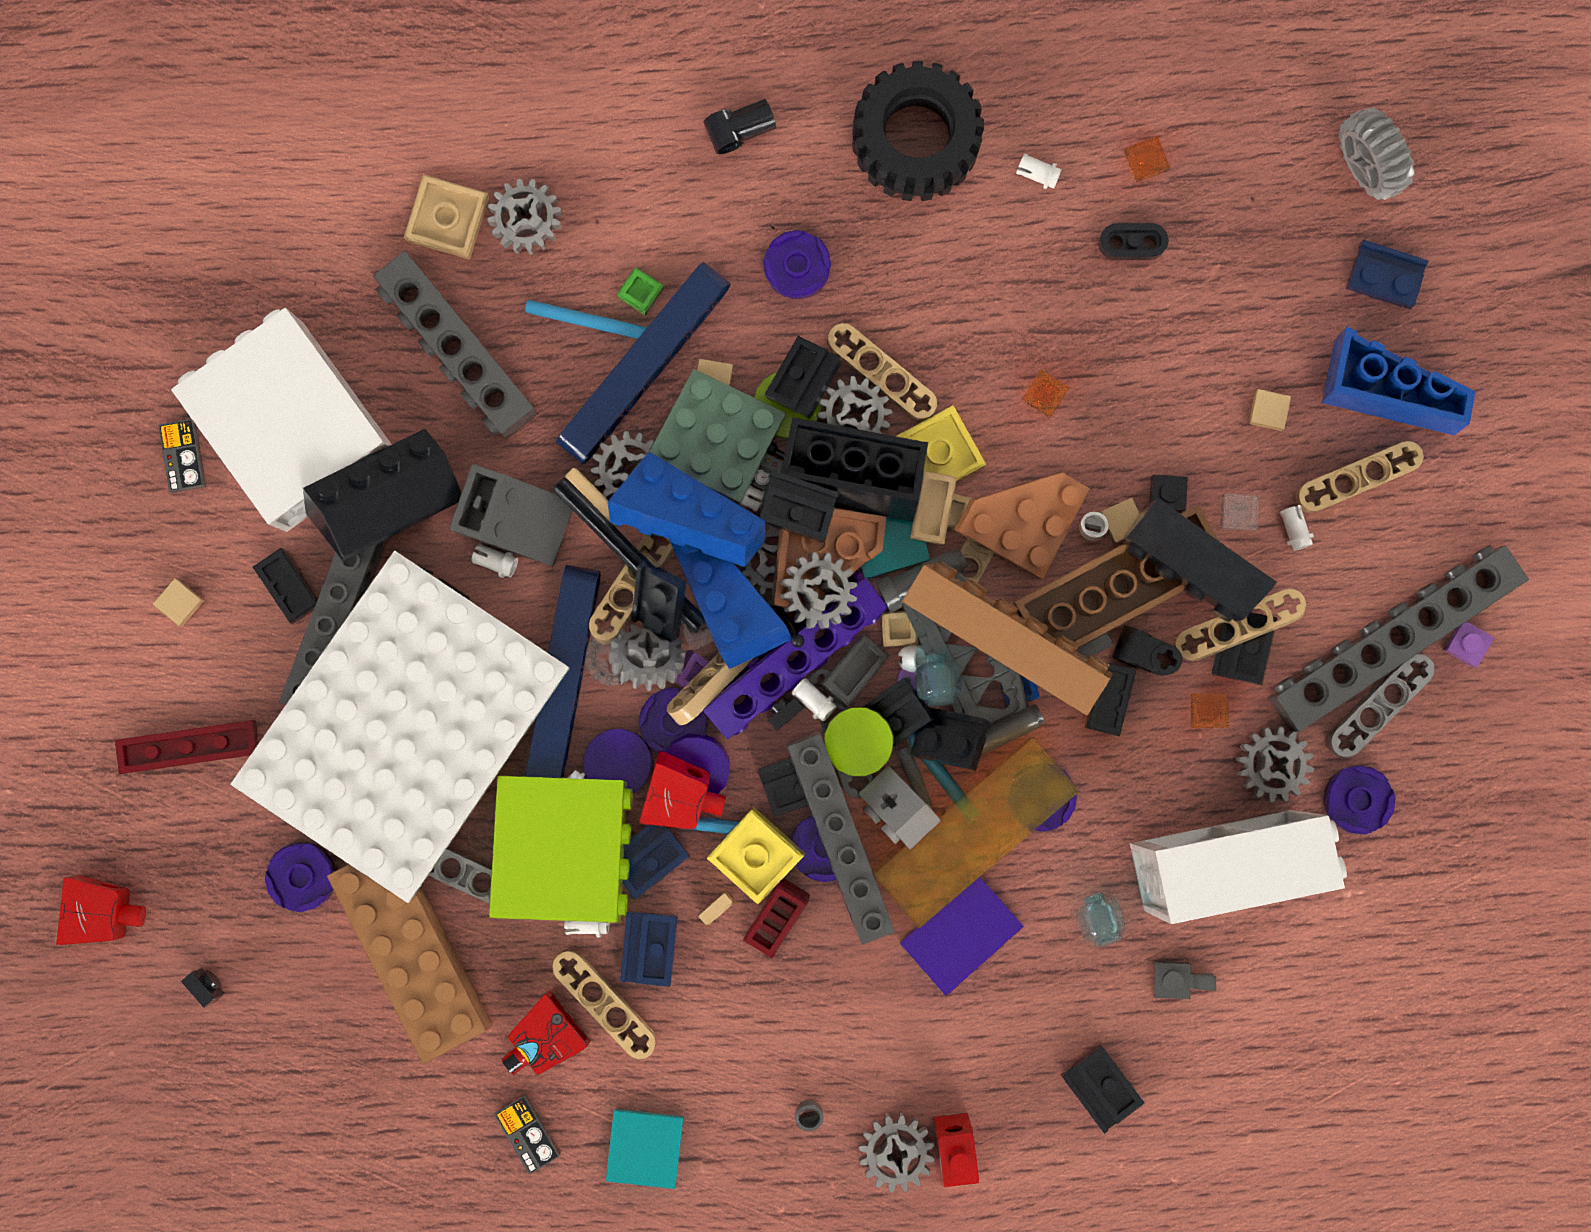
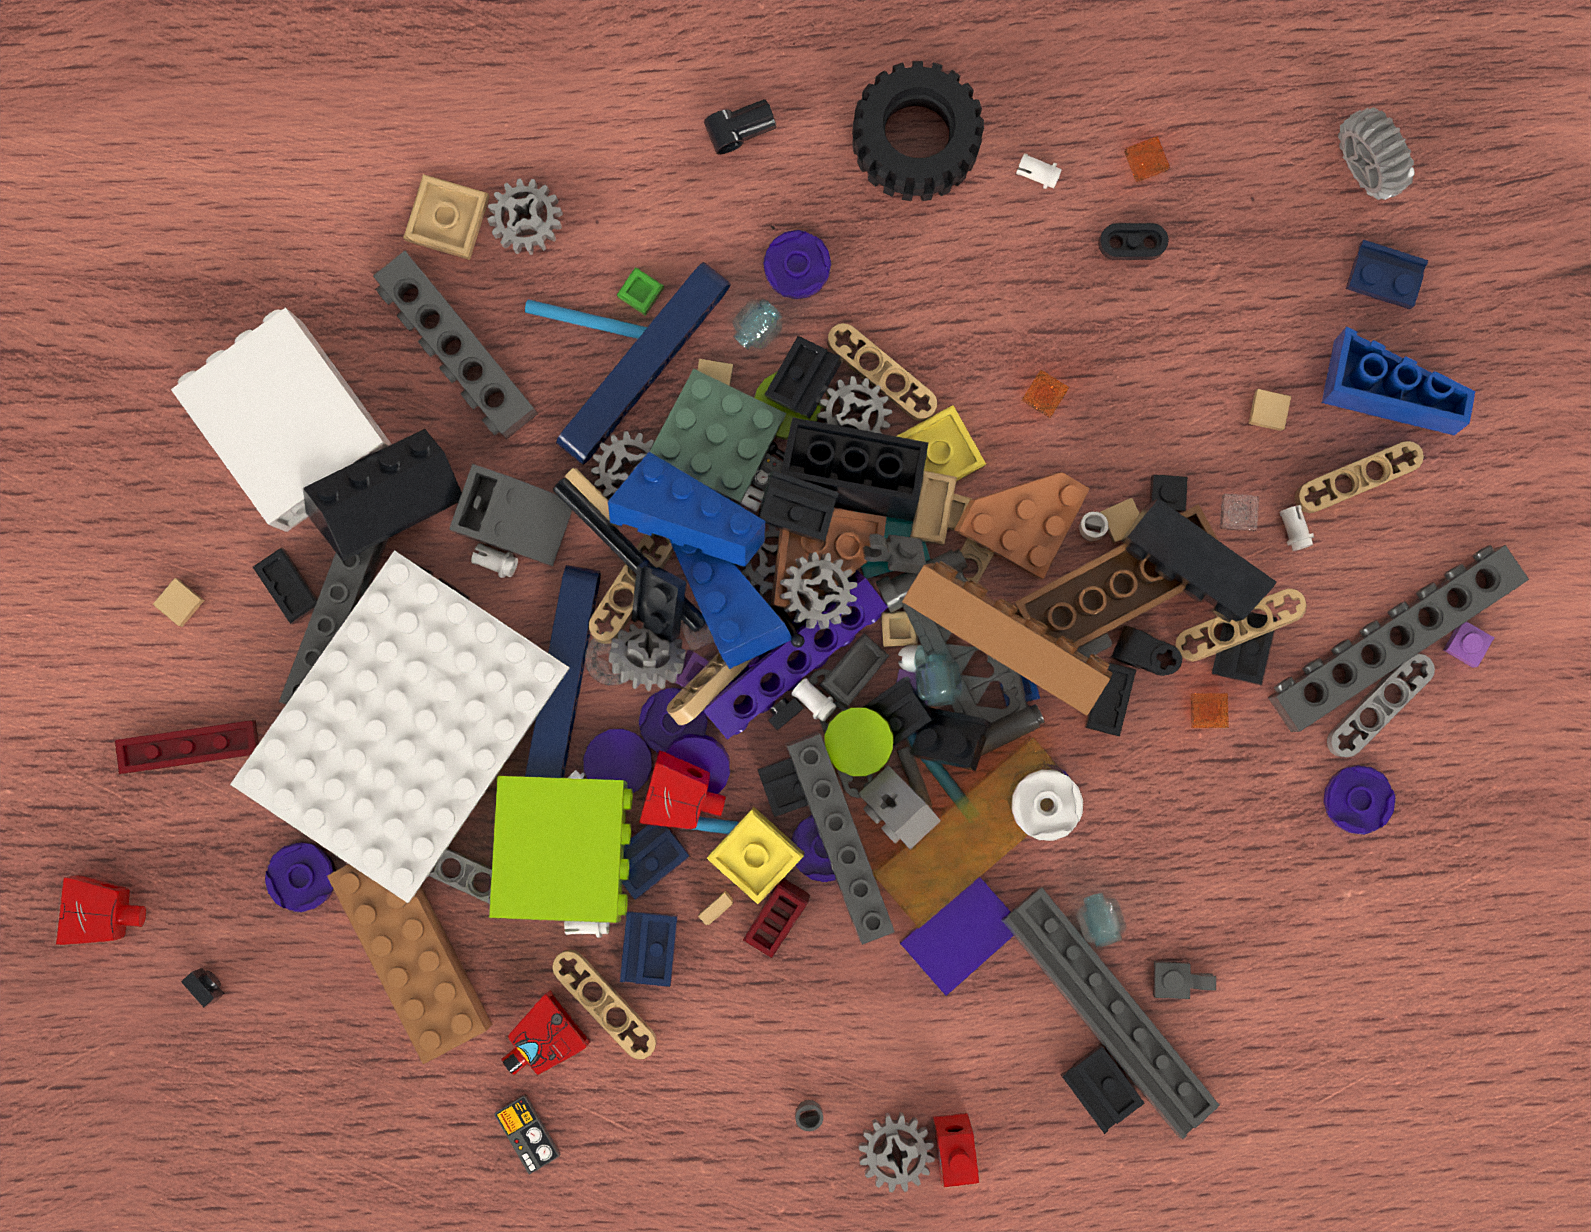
(182, 456): tile -> none
(644, 1148): teal tile -> none
(757, 324): none -> clear light blue head
(900, 552): none -> dark grey plate
(1060, 818): none -> white plate
(1110, 1013): none -> dark grey plate
(1238, 865): white container -> none
(1287, 756): light grey gear -> none

